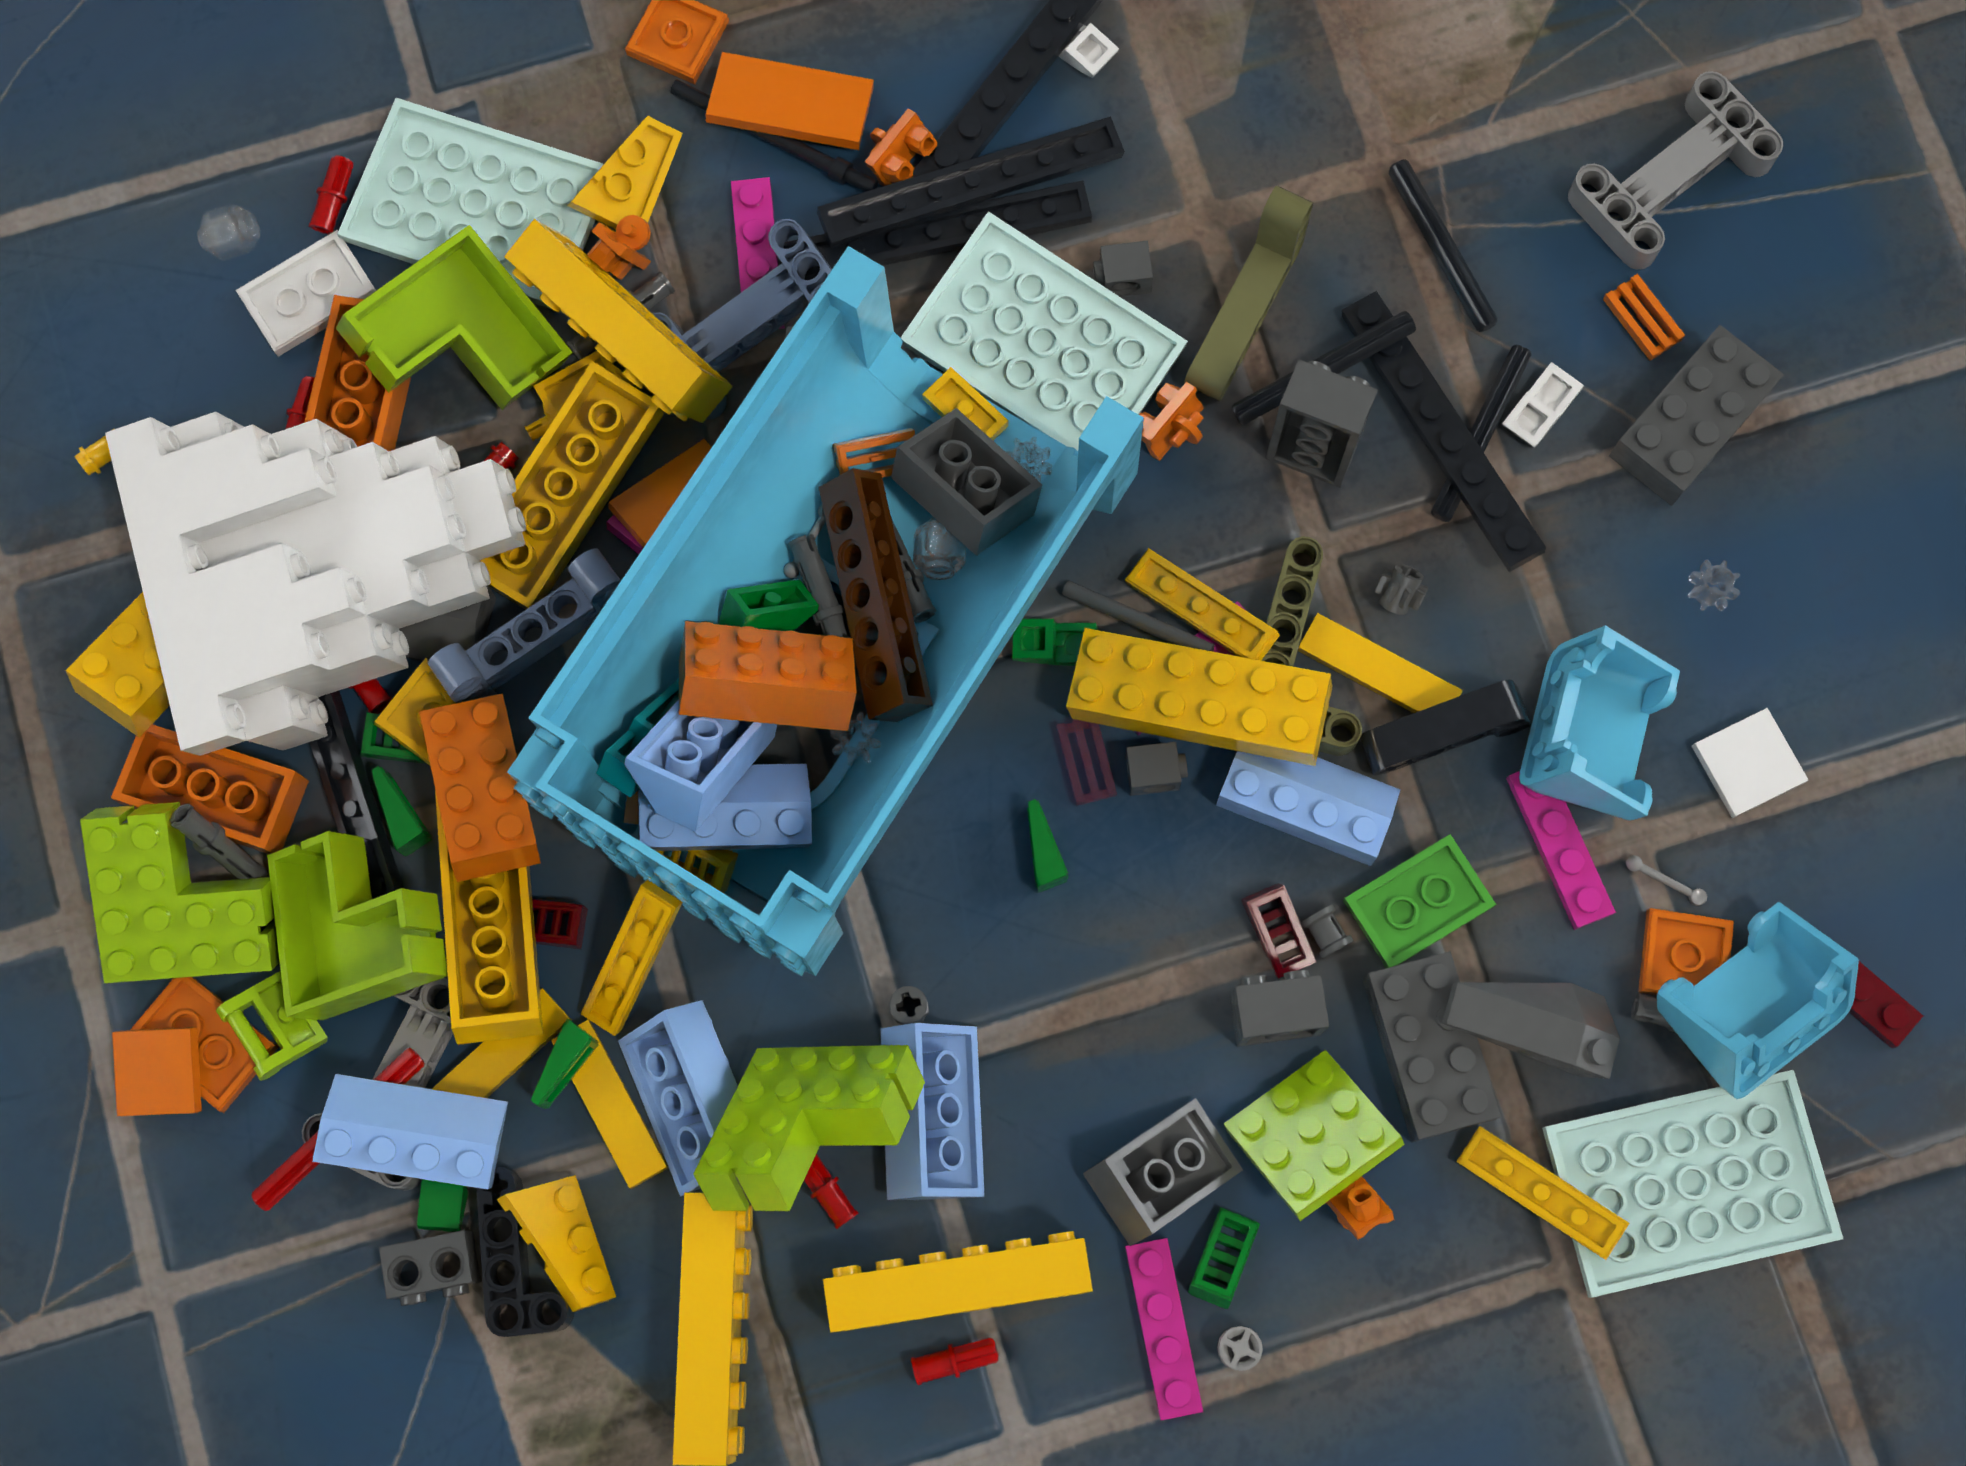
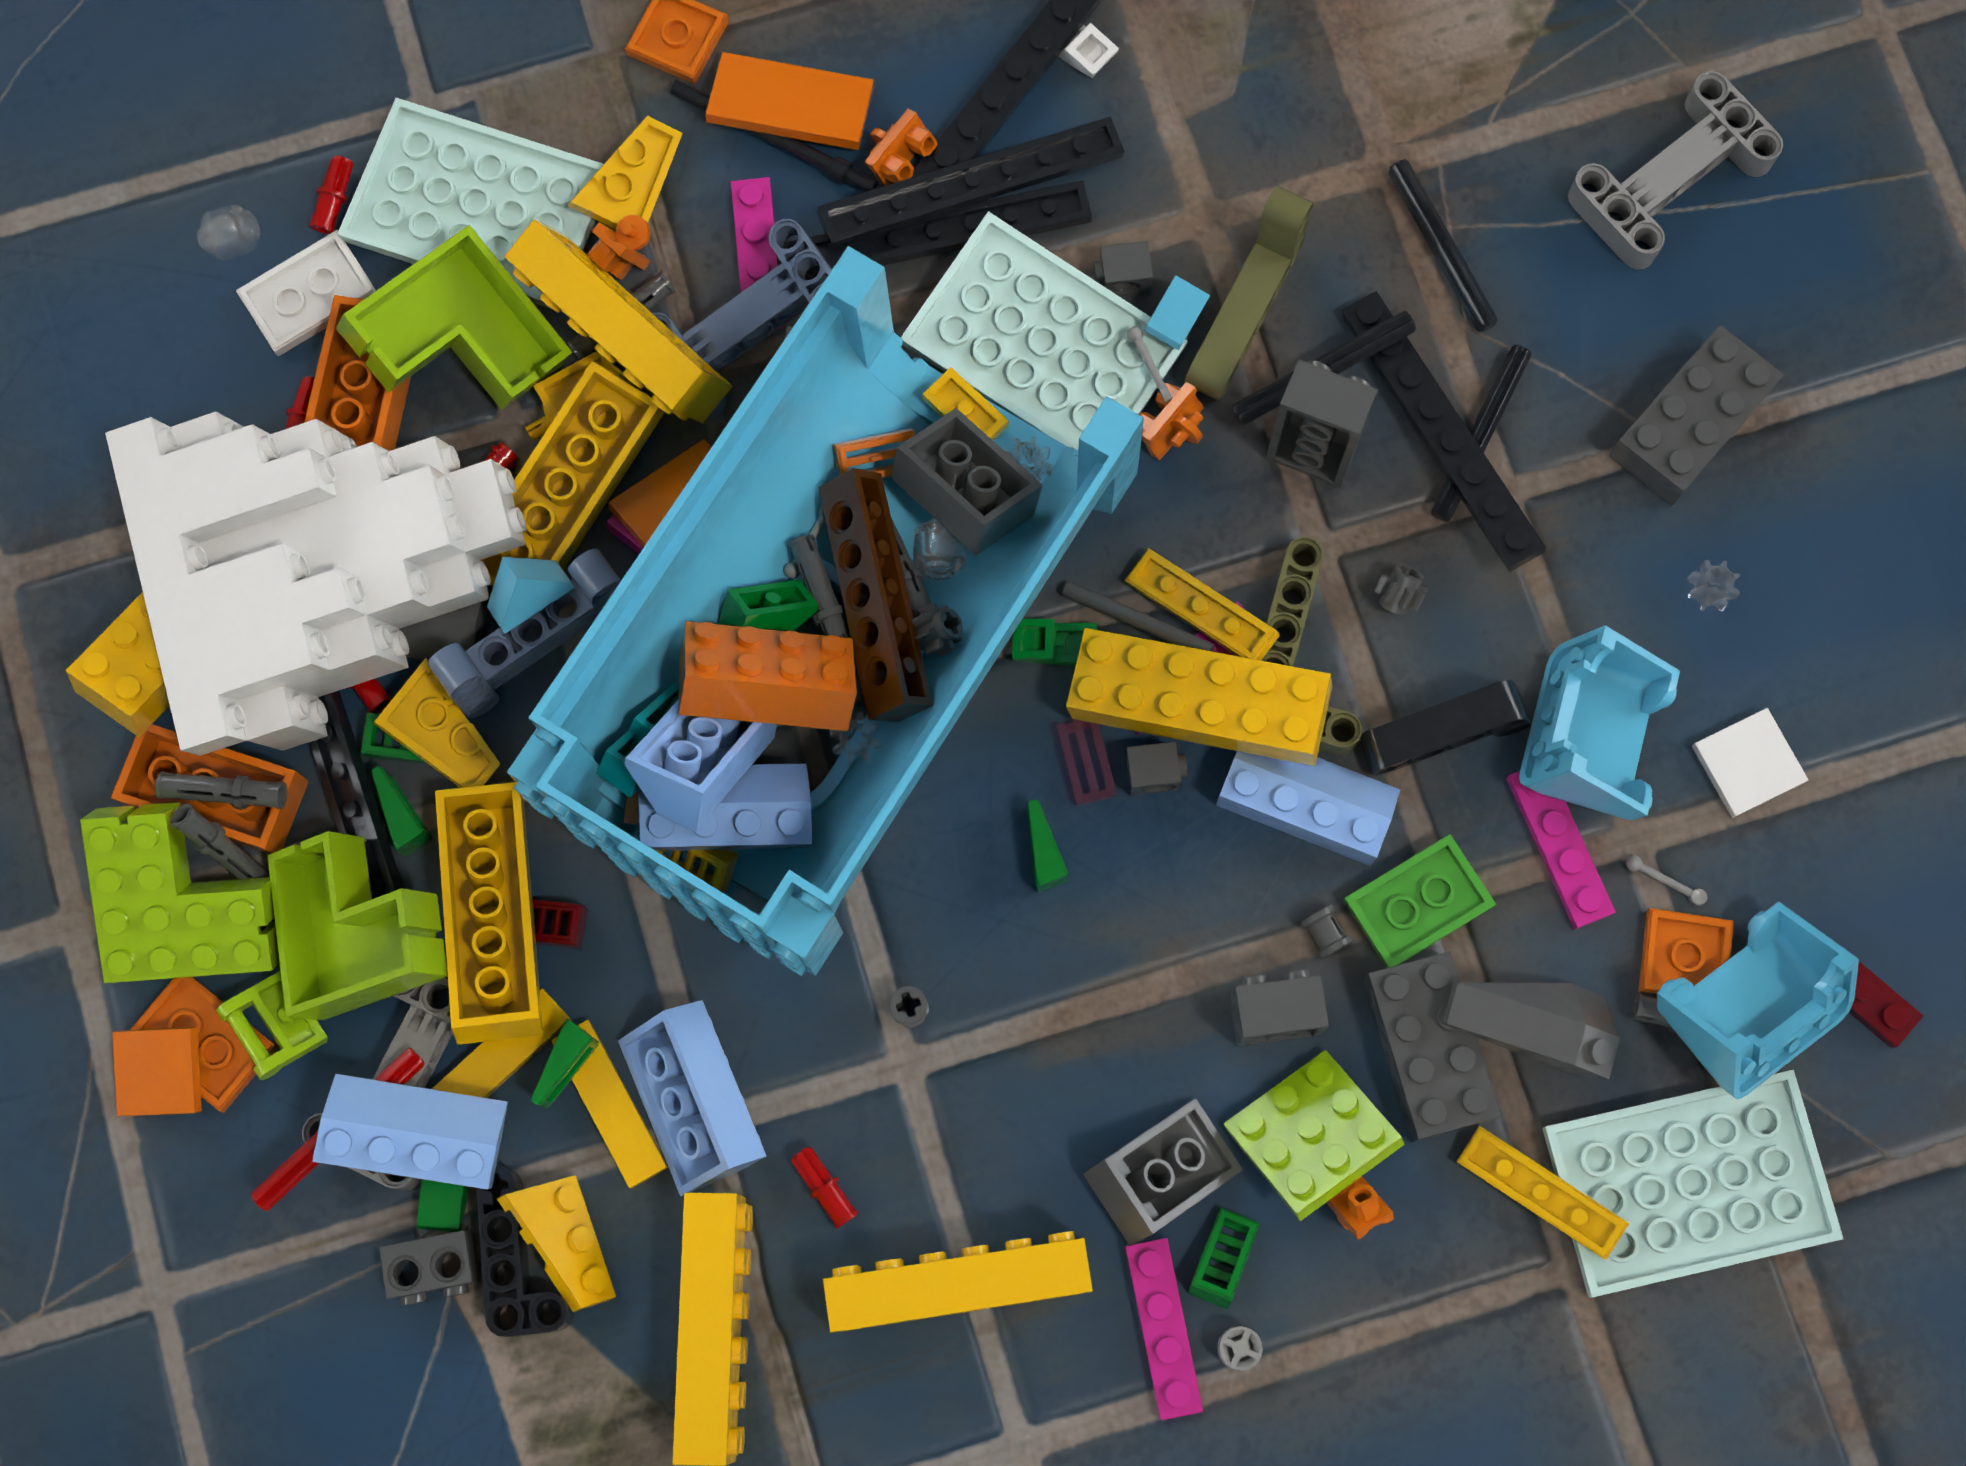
(94, 456): yellow pin -> none
(237, 791): none -> dark grey pin
(480, 811): orange brick -> none
(524, 589): none -> medium azure slope
(631, 957): yellow tile -> none
(794, 1105): lime piece -> none
(938, 629): none -> dark grey gear
(943, 1137): light blue slope -> none
(954, 1360): red axle -> none
(1135, 335): none -> light grey hinge
(1177, 312): none -> medium azure slope
(1258, 920): slope -> none
(1374, 666): yellow tile -> none
(1543, 405): white slope -> none
(1654, 307): orange tile -> none

